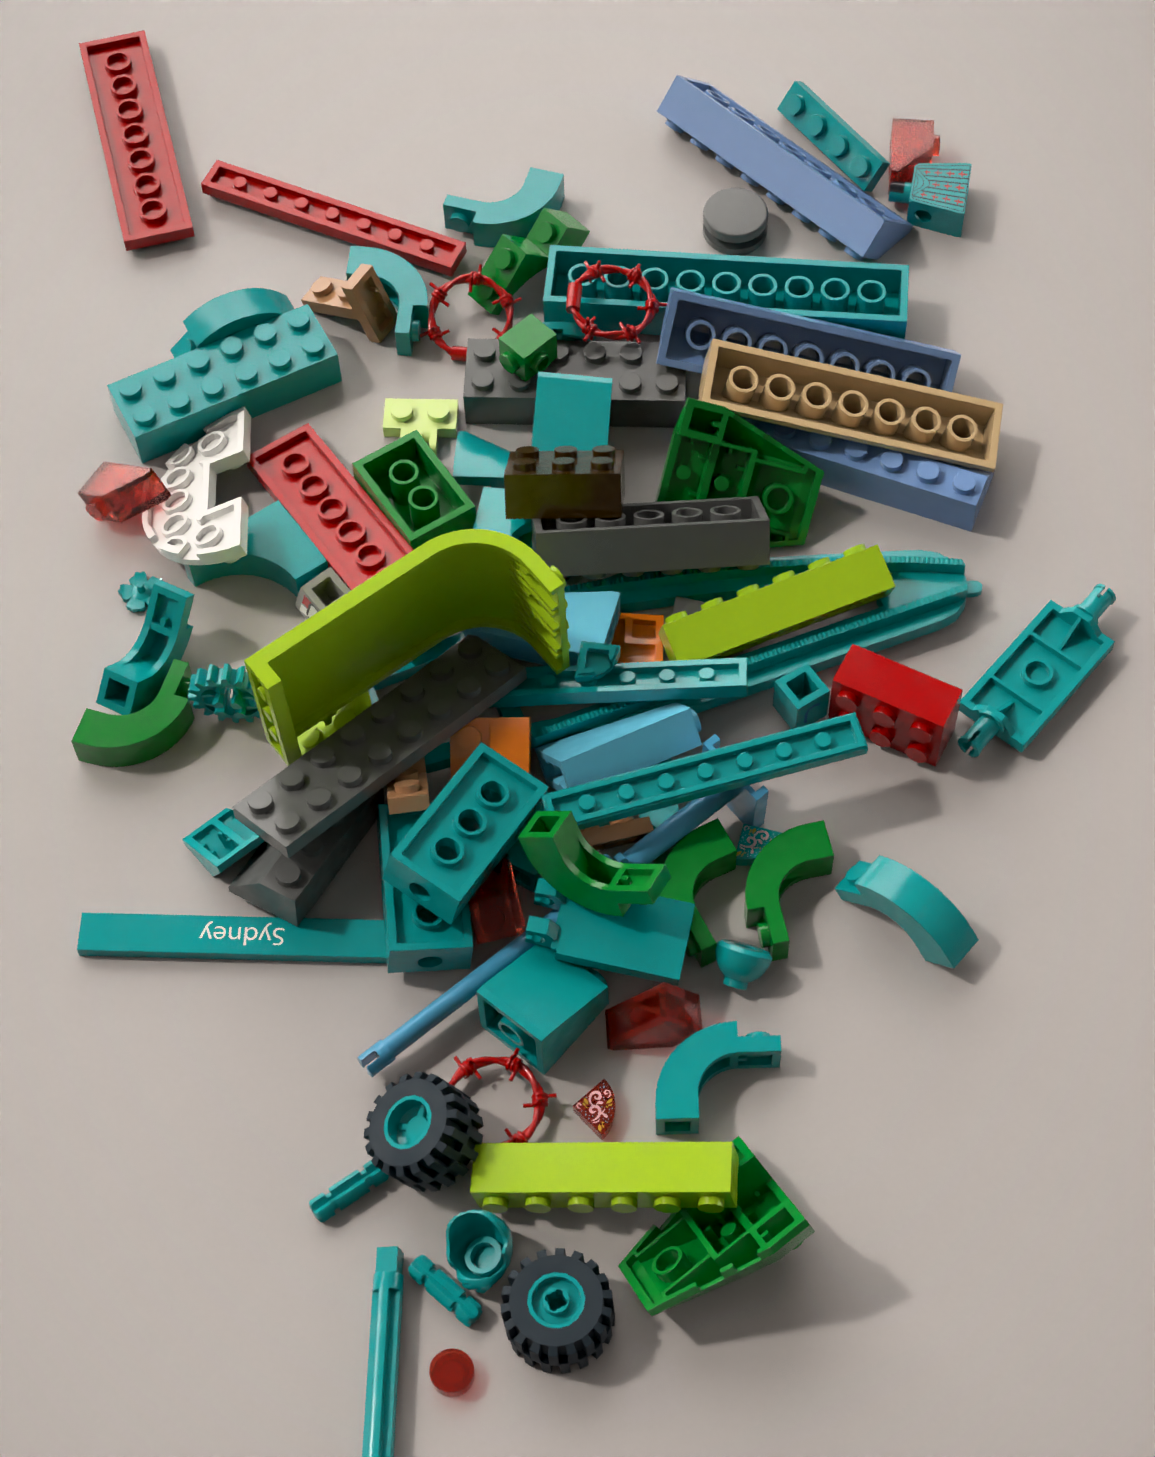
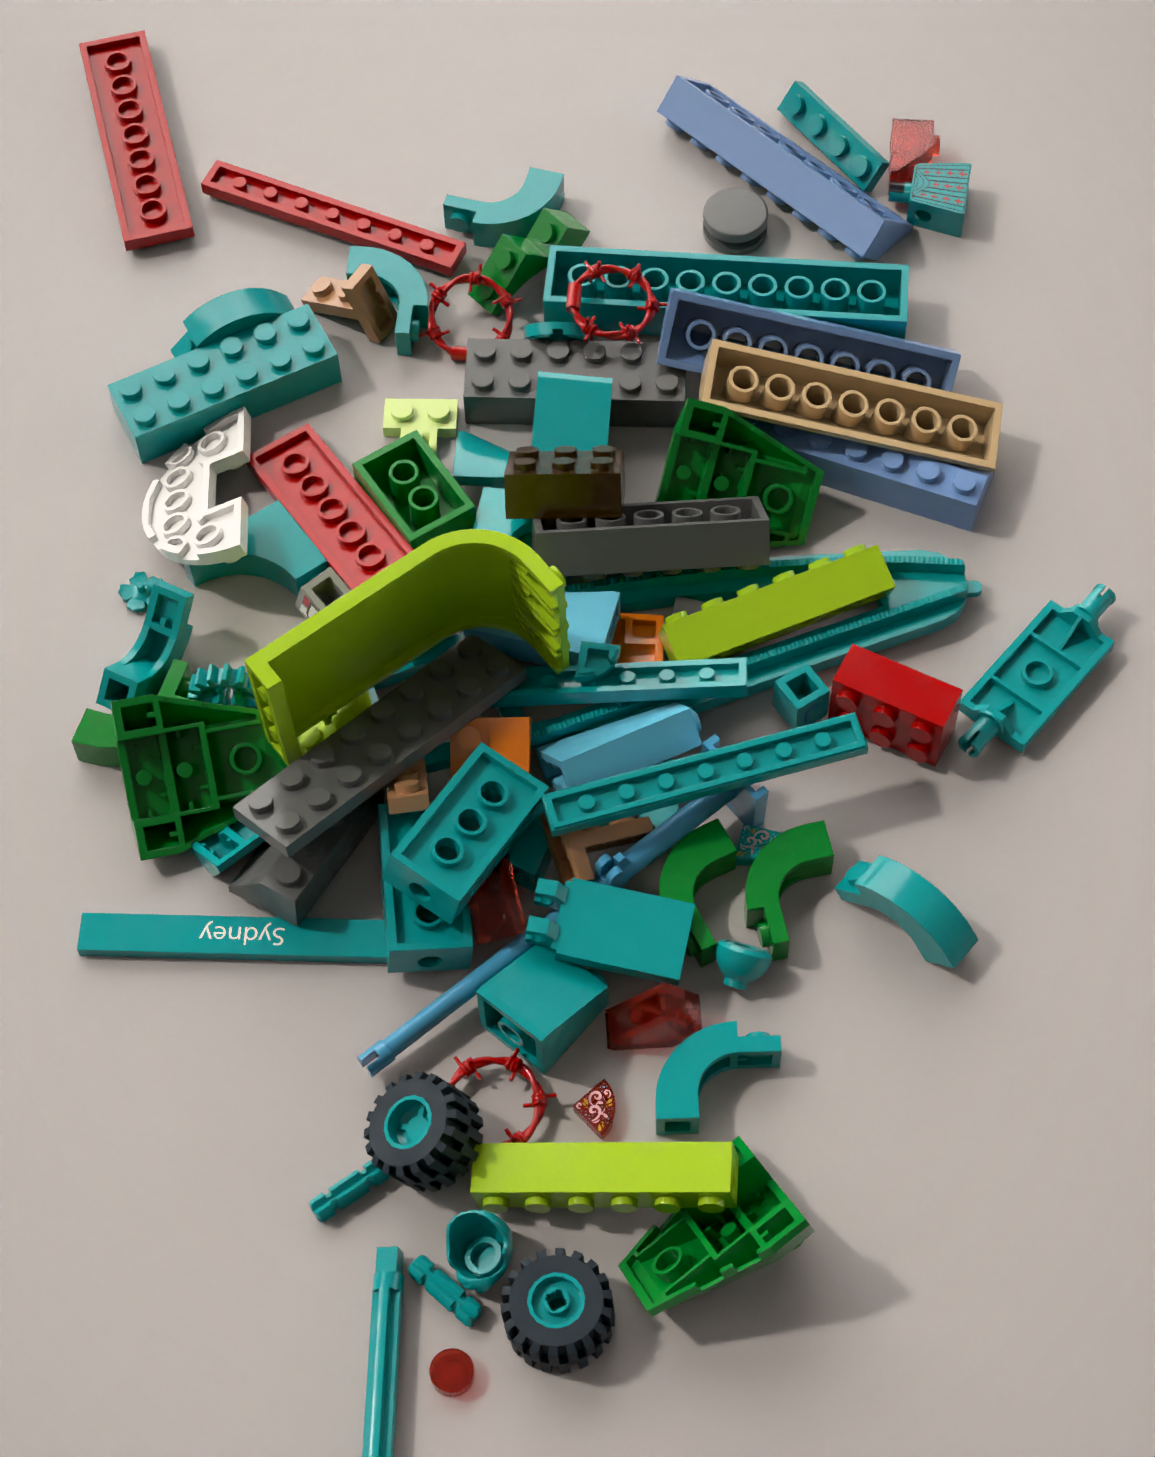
(122, 491): clear red slope -> none
(187, 767): none -> green wedge
(527, 348): green brick -> none
(584, 874): green arch -> none

